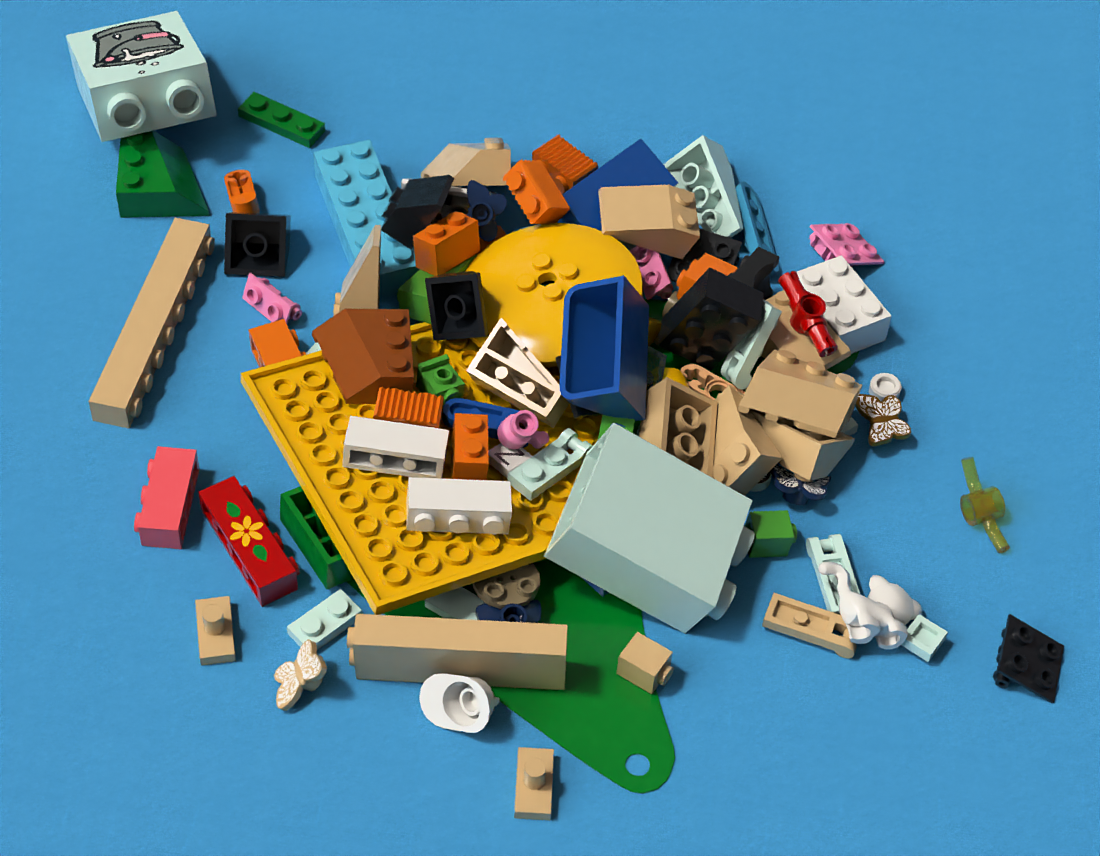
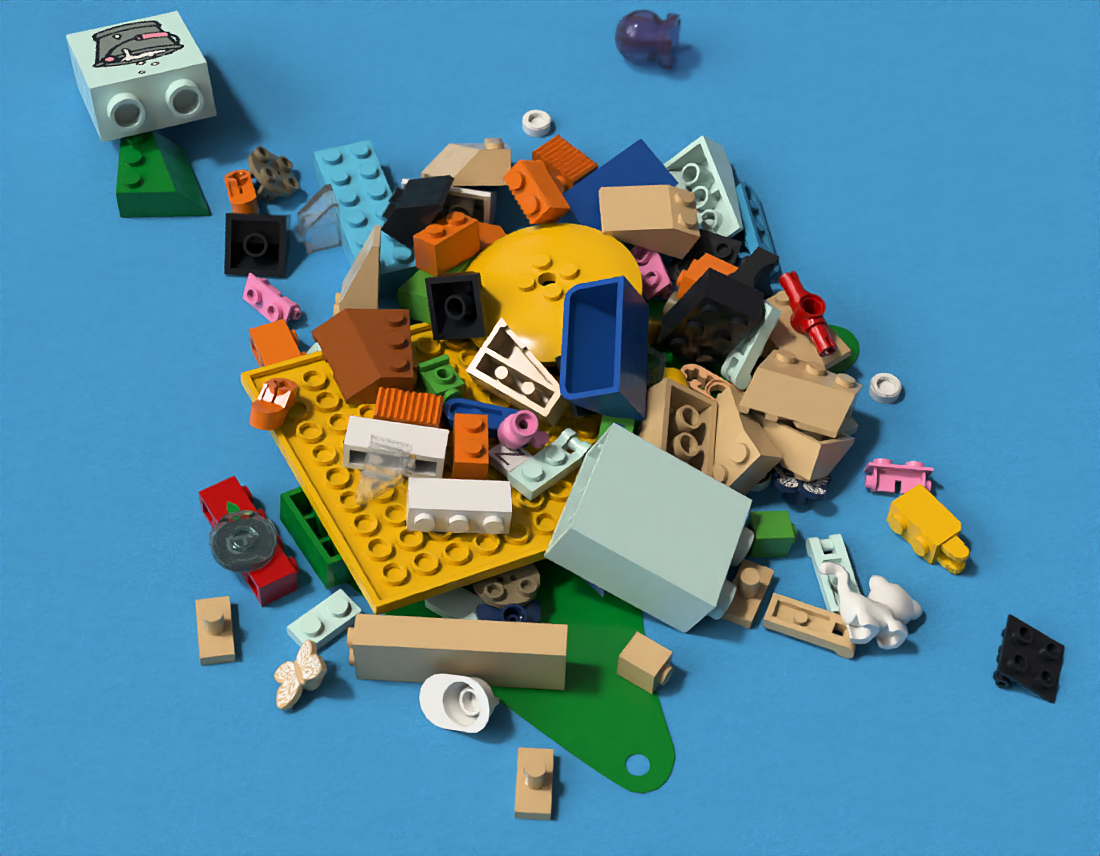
(151, 324): tan brick -> none
(167, 497): coral brick -> none
(243, 541): none -> clear light blue tile
(273, 173): none -> dark tan plate
(273, 404): none -> orange piece
(281, 119): green plate -> none
(319, 222): none -> clear slope
(384, 468): none -> clear slope
(485, 209): dark blue animal -> none
(536, 123): none -> white tile
(646, 37): none -> clear purple tile
(751, 587): none -> tan tile
(843, 240): bright pink hinge -> none
(850, 304): white brick -> none
(883, 418): pearl gold animal -> none
(885, 474): none -> bright pink hinge
(924, 638): light aqua plate -> none
(929, 528): none -> yellow hinge
(983, 505): clear yellow piece -> none

